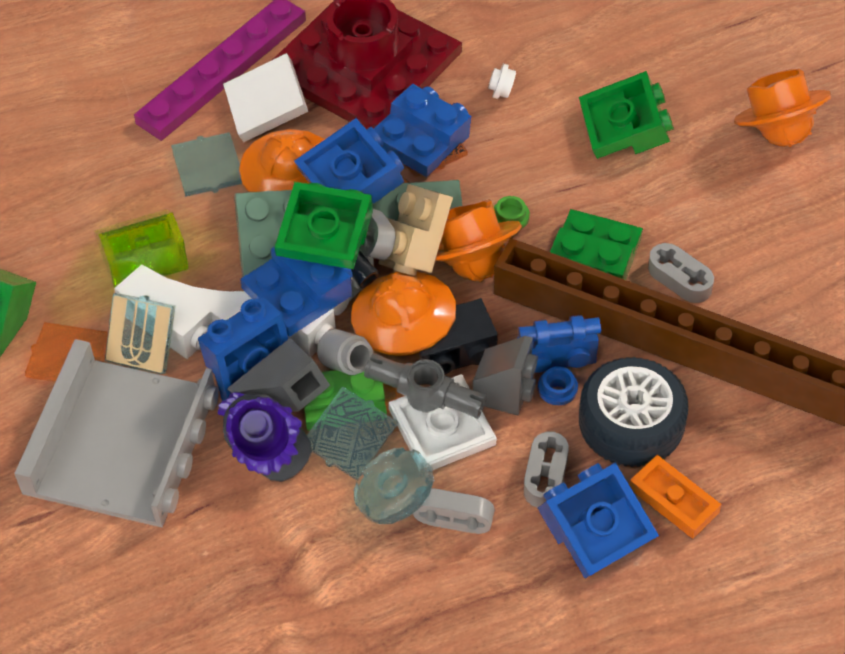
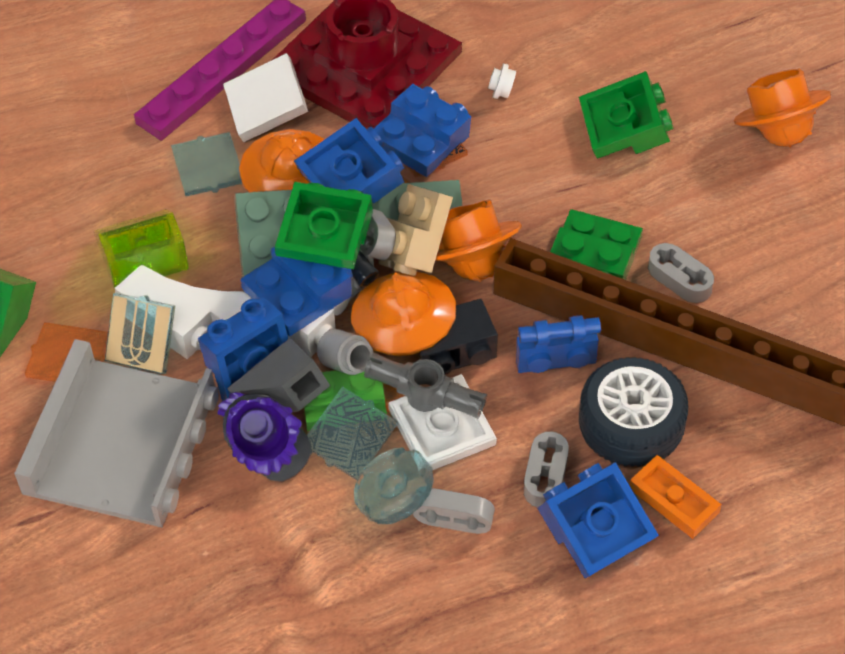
(507, 375): dark grey slope -> none
(512, 209): bright green plate -> none
(561, 378): blue plate -> none

